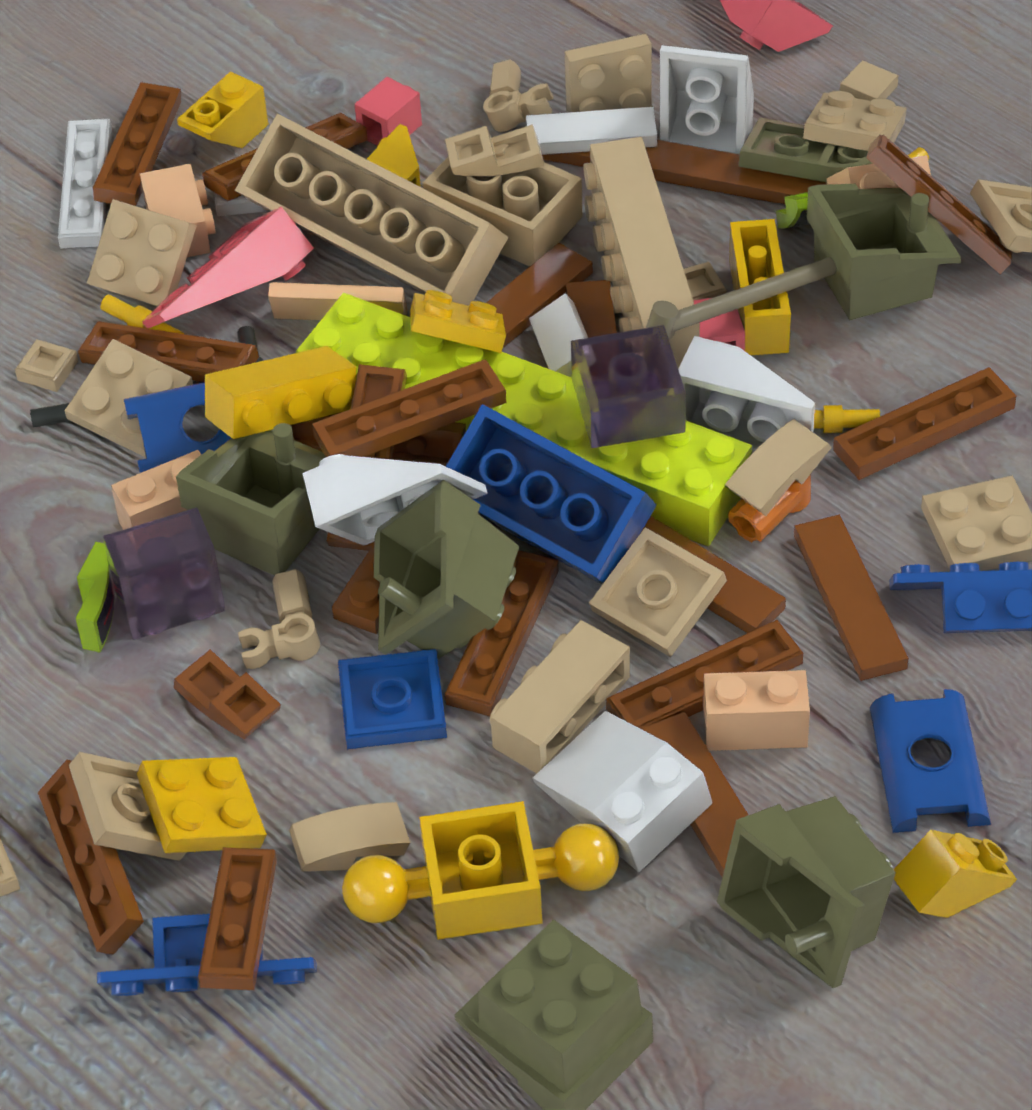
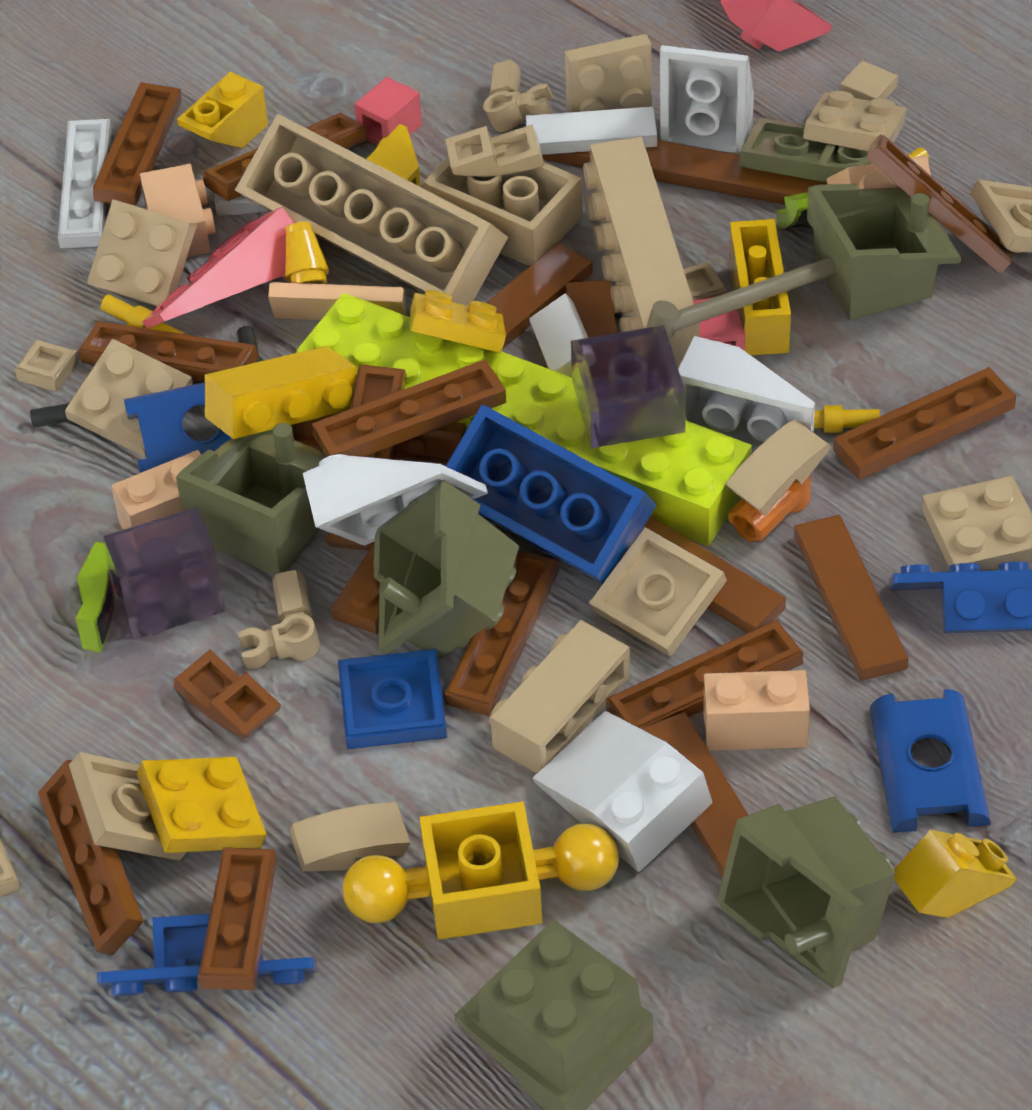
(303, 255): none -> yellow cone

